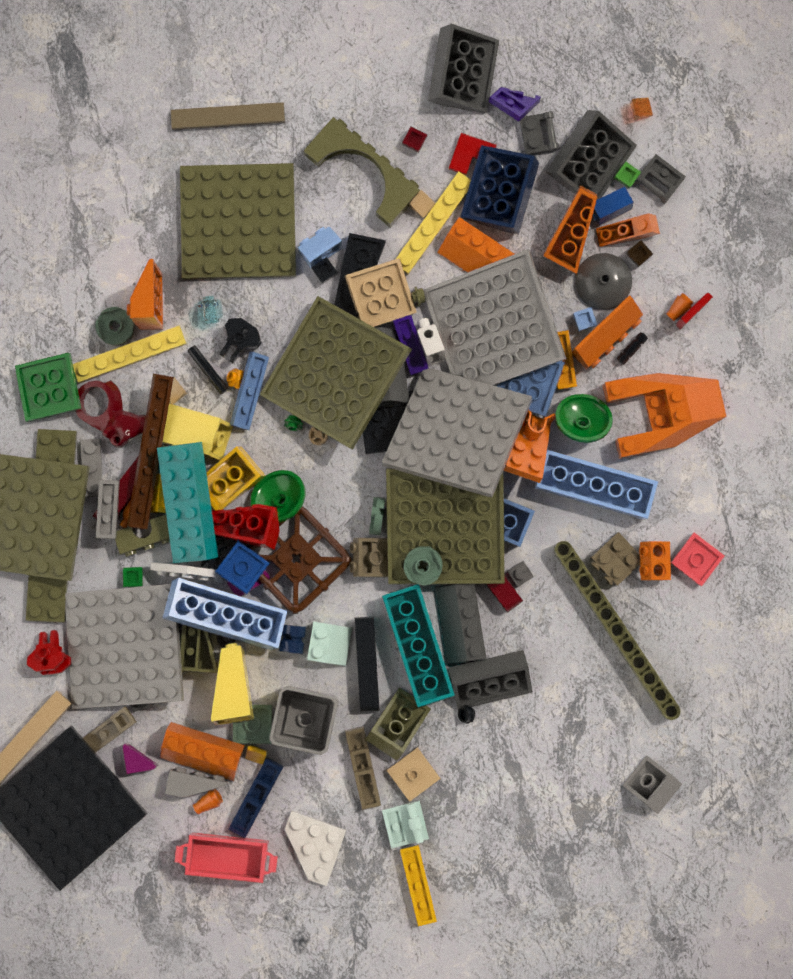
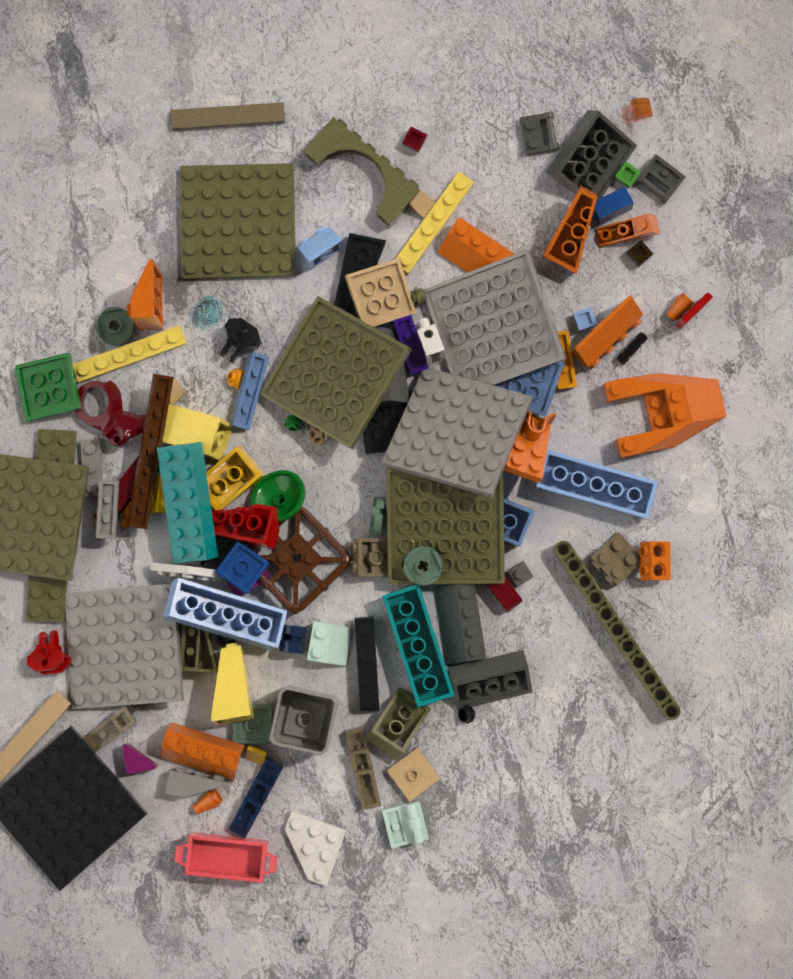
(129, 542): olive arch -> none
(133, 577): green plate -> none
(207, 369): black axle -> none
(324, 270): black plate -> none
(418, 885): yellow plate -> none
(463, 69): dark grey slope -> none
(466, 149): red tile -> none
(500, 189): dark blue slope -> none
(513, 102): dark purple wing -> none
(585, 411): green dish -> none
(597, 292): dark grey dish -> none
(652, 784): light grey slope -> none
(697, 559): coral plate -> none

